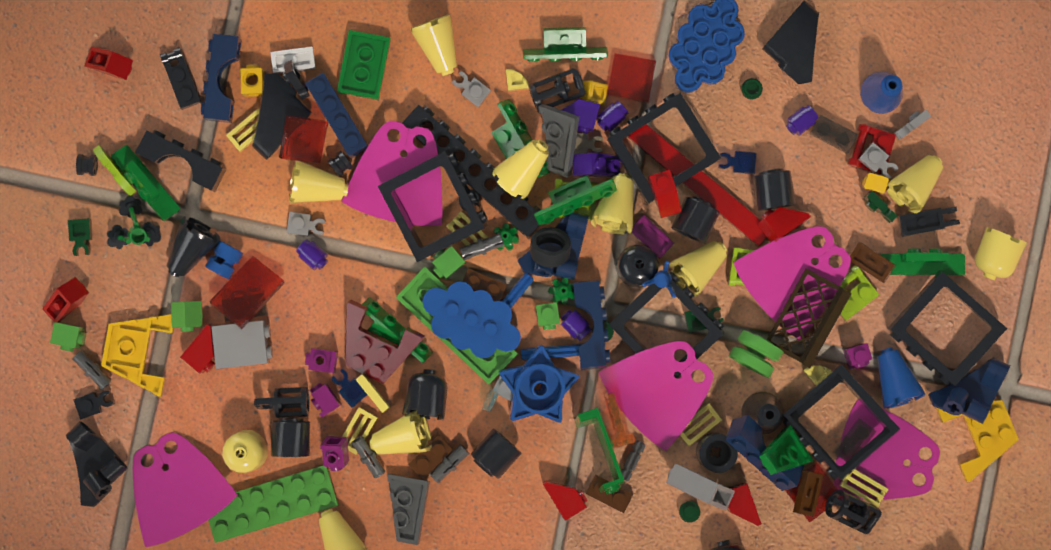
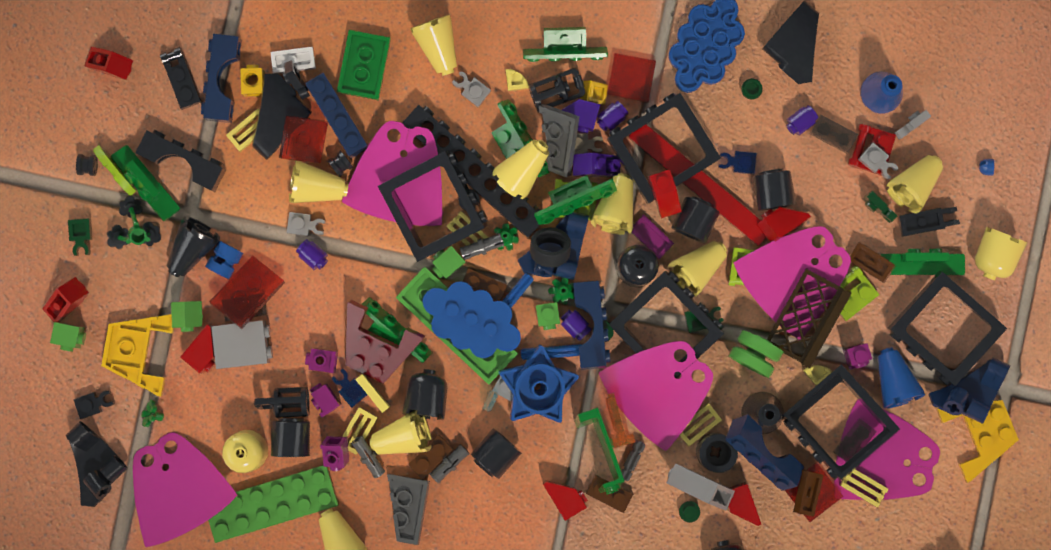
(91, 370): dark grey pin -> none
(151, 414): none -> green plant
(662, 279): blue plant -> none
(785, 452): green wing -> none
(856, 513): black piece -> none
(875, 182): yellow slope -> none
(986, 167): none -> blue hinge

